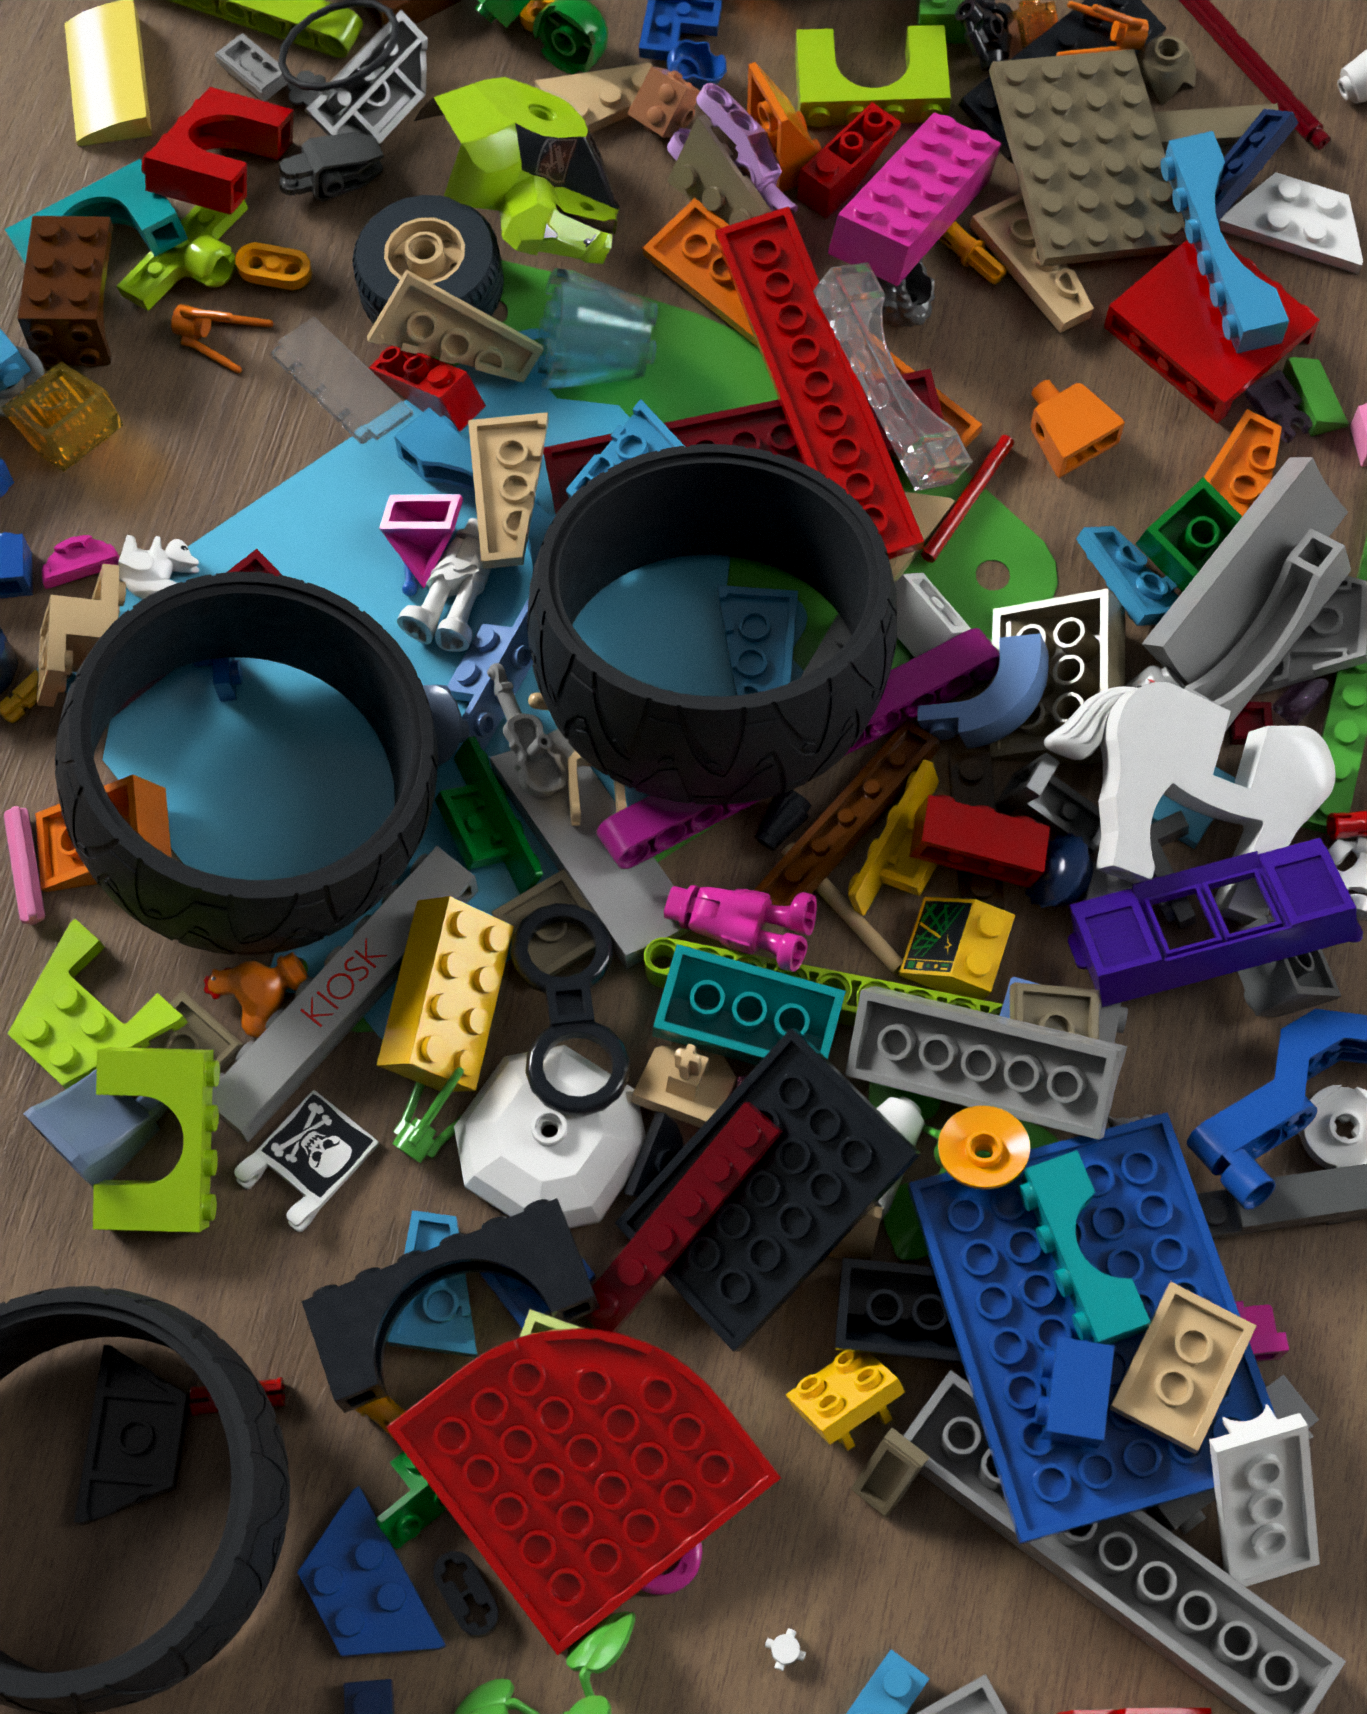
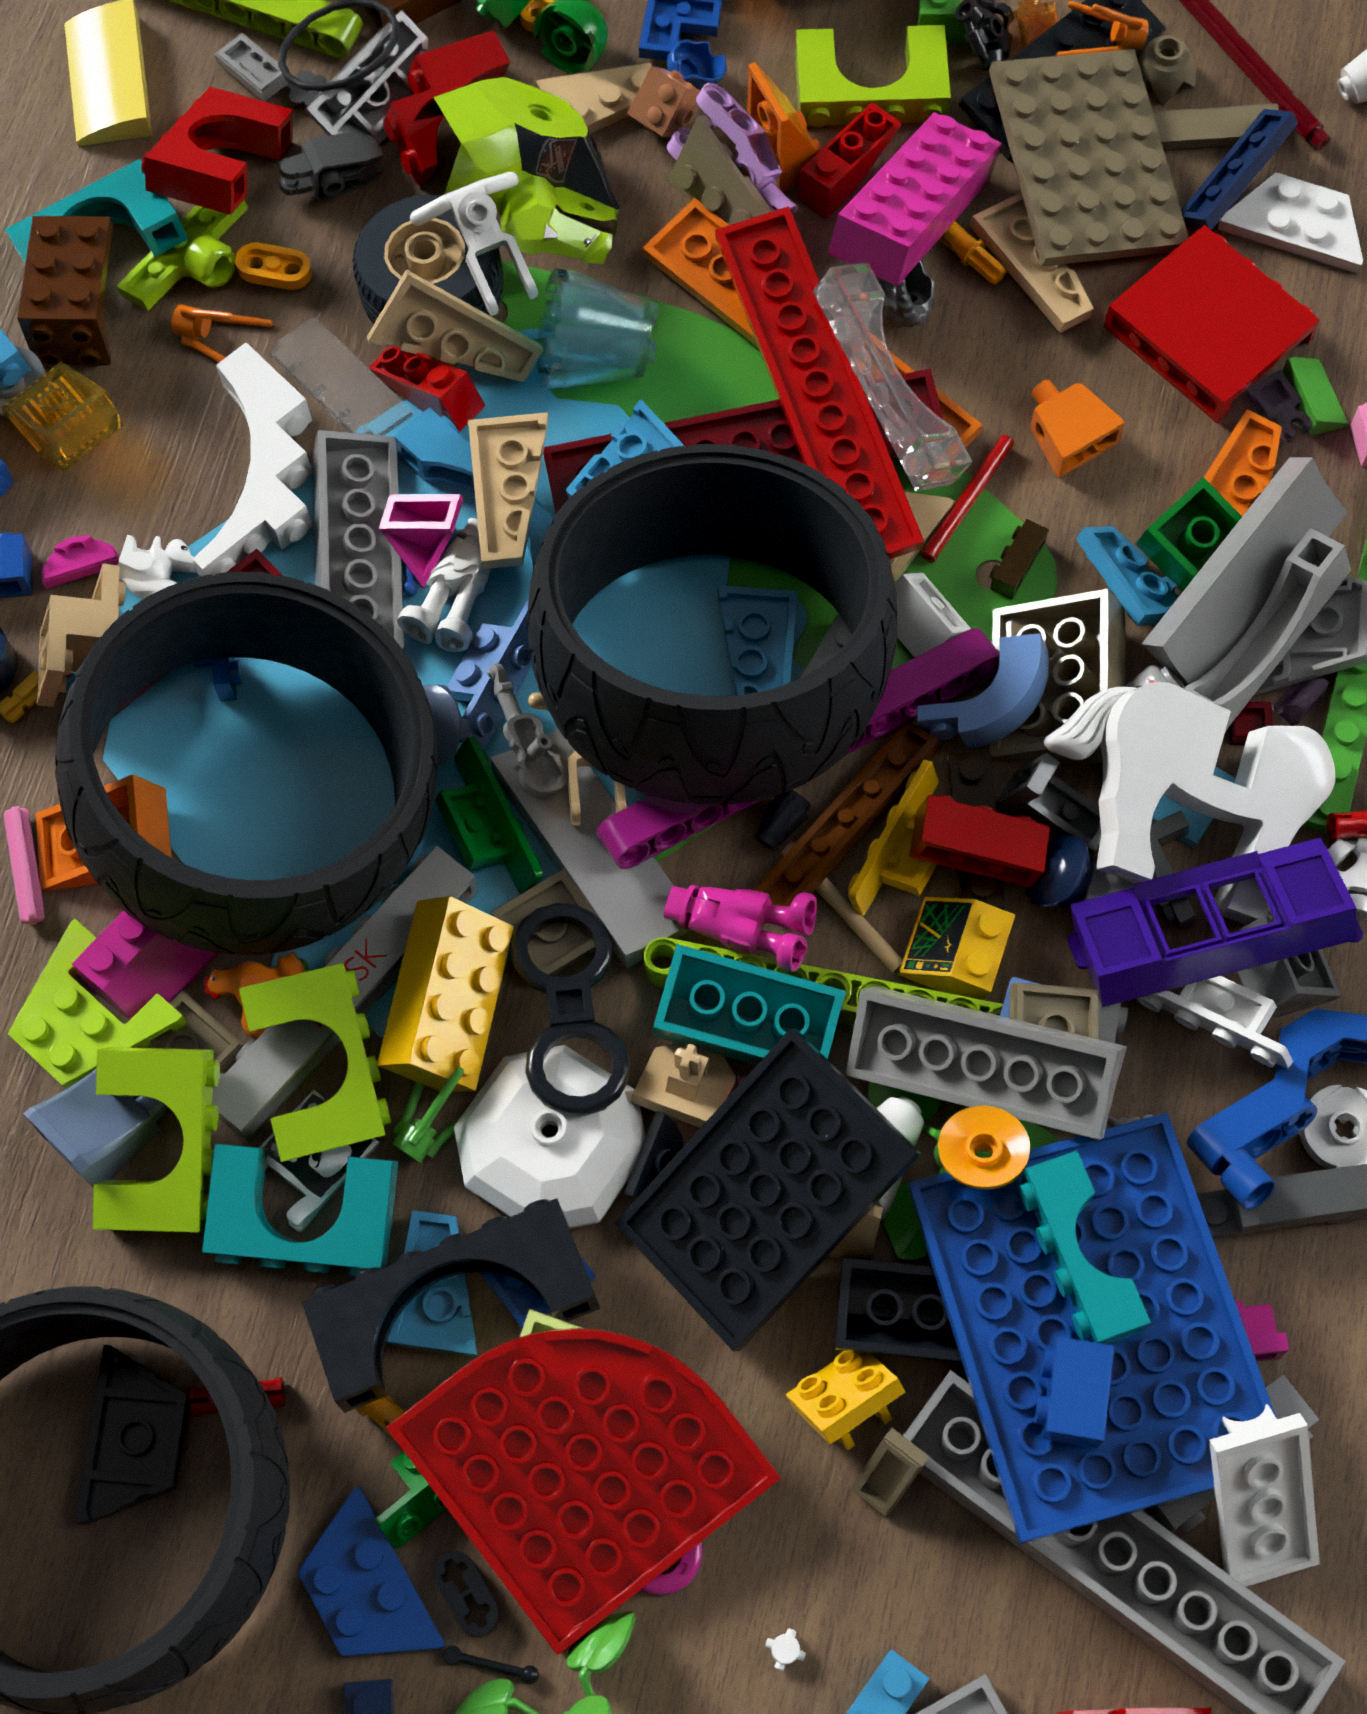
(135, 963): none -> dark pink slope
(240, 1227): none -> teal arch
(277, 464): none -> white arch
(350, 494): none -> light grey arch
(353, 1111): none -> lime arch
(431, 76): none -> red arch
(453, 1656): none -> black hinge
(477, 221): none -> white piece
(681, 1216): dark red plate -> none
(1018, 558): none -> dark brown piece
(1182, 1367): tan plate -> none
(1229, 1012): none -> white bracket
(1248, 305): dark azure arch -> none

